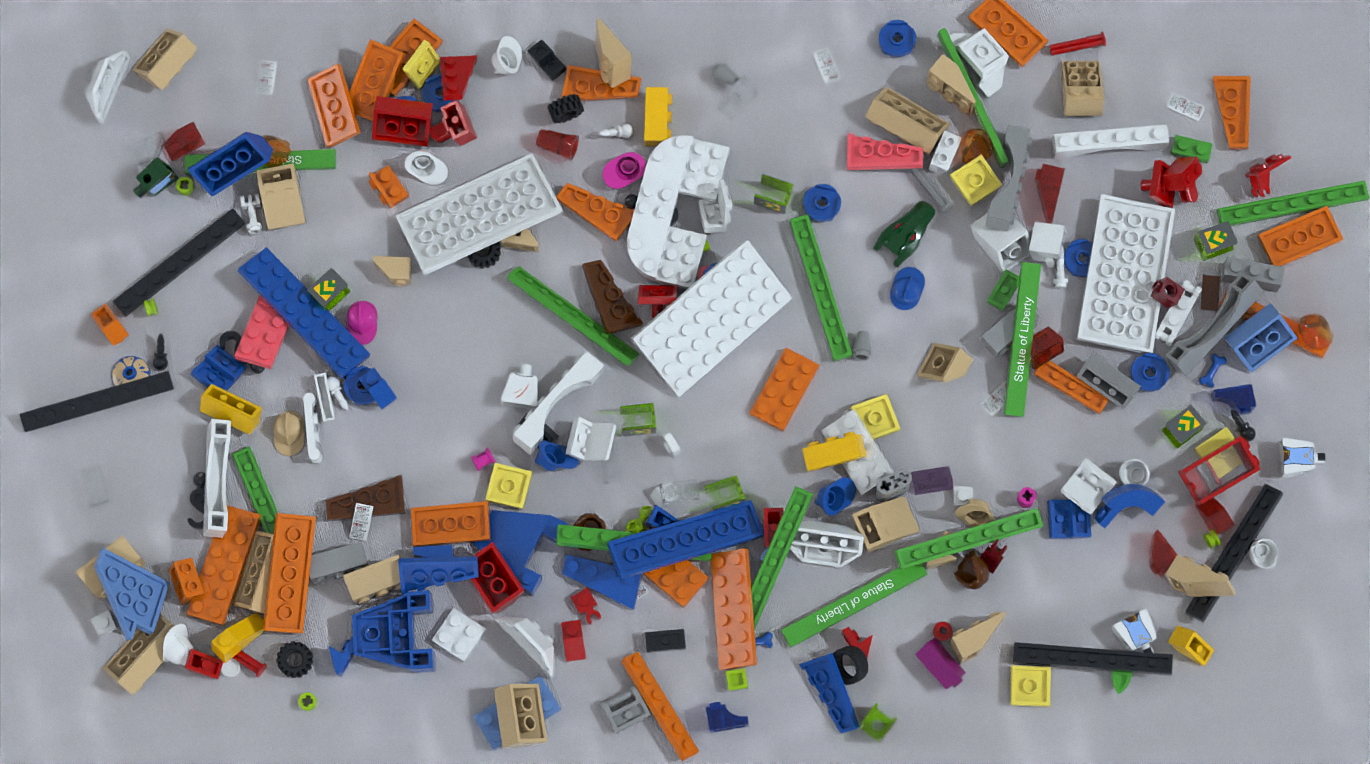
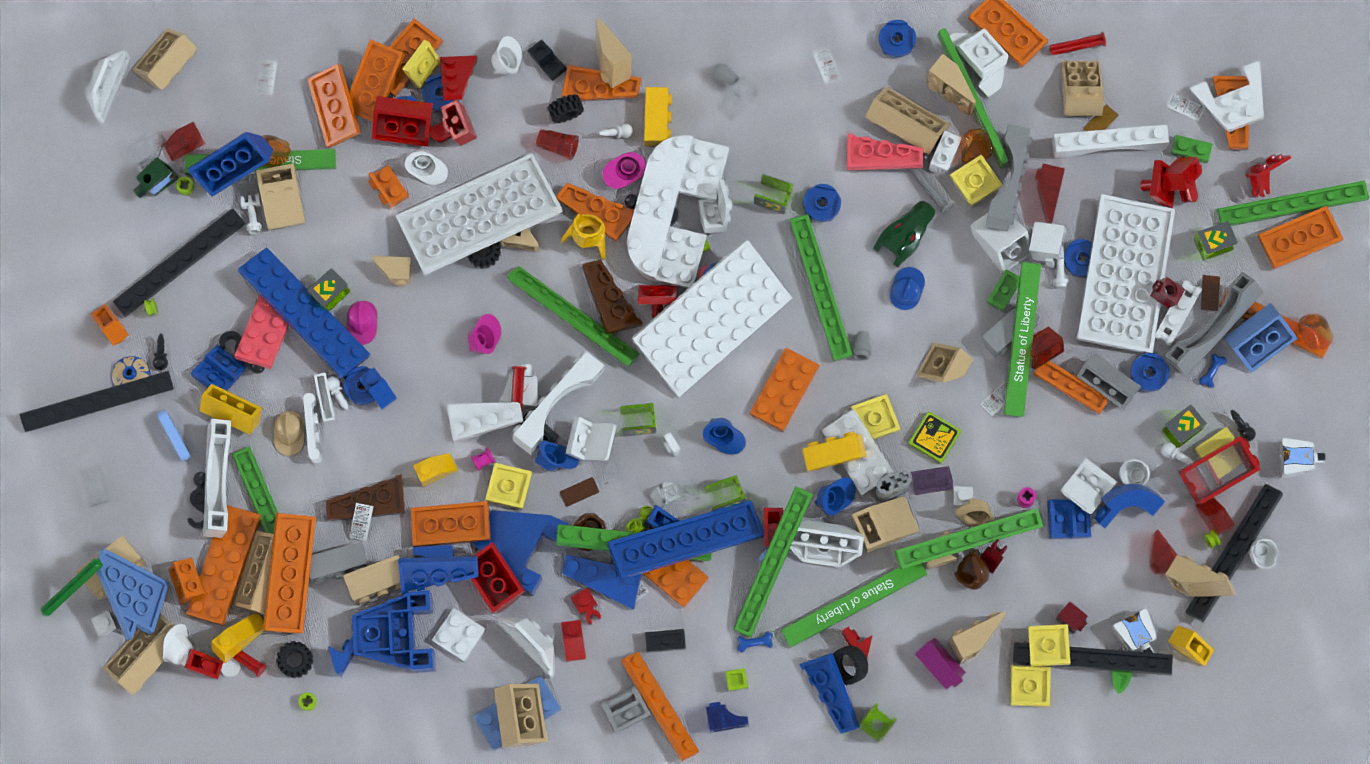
(71, 587): none -> green axle
(173, 435): none -> light blue beam
(435, 468): none -> yellow slope
(480, 418): none -> white wing
(485, 335): none -> dark pink piece
(518, 384): none -> red axle
(579, 491): none -> reddish brown sticker
(587, 232): none -> yellow helmet
(724, 436): none -> blue piece
(733, 609): orange plate -> none
(935, 437): none -> tile
(942, 637): red plate -> none
(1049, 645): none -> light yellow plate
(1073, 617): none -> dark red brick
(1103, 121): none -> pearl gold sticker
(1170, 451): none -> white bar
(1238, 106): none -> white wing
(1238, 398): clear blue arch -> none
(1266, 275): light grey brick -> none

